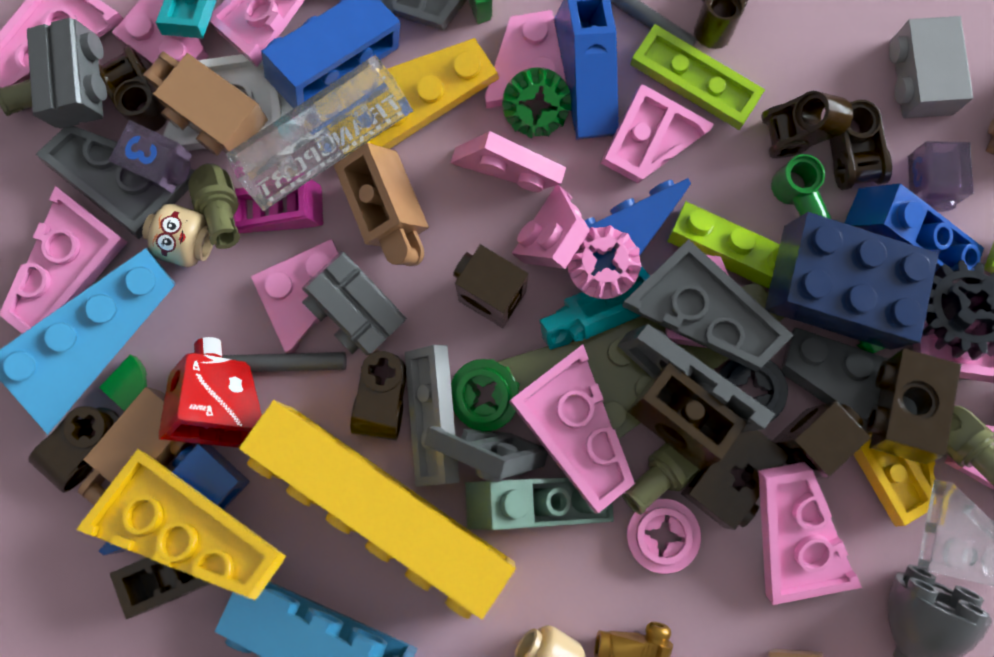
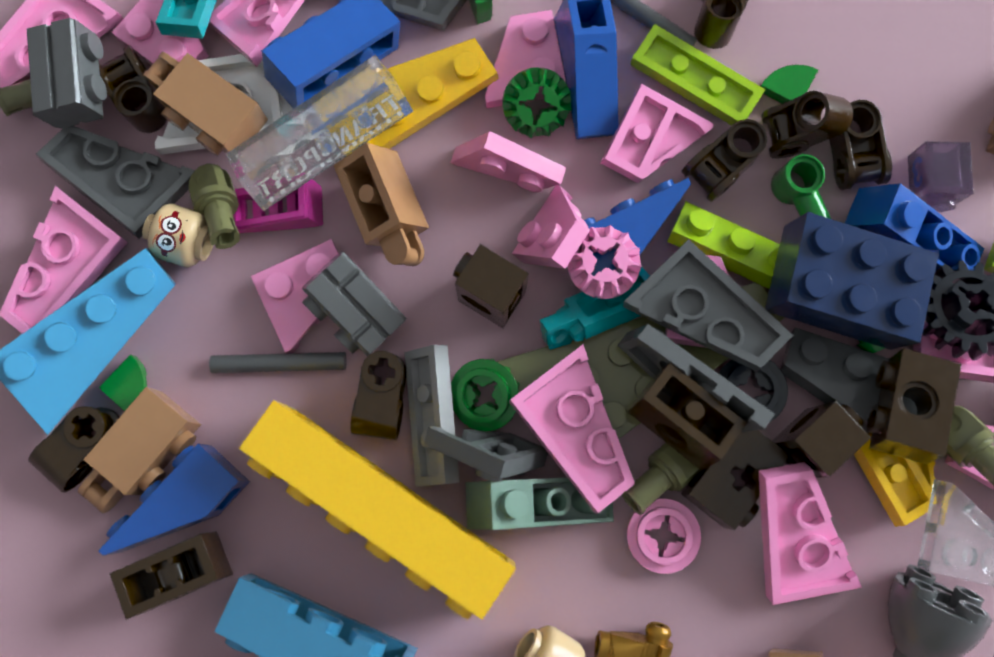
(151, 157): clear purple brick -> none
(176, 525): yellow wing -> none
(209, 398): red torso -> none
(722, 163): none -> dark brown piece
(789, 82): none -> green tile
(931, 67): light grey brick -> none

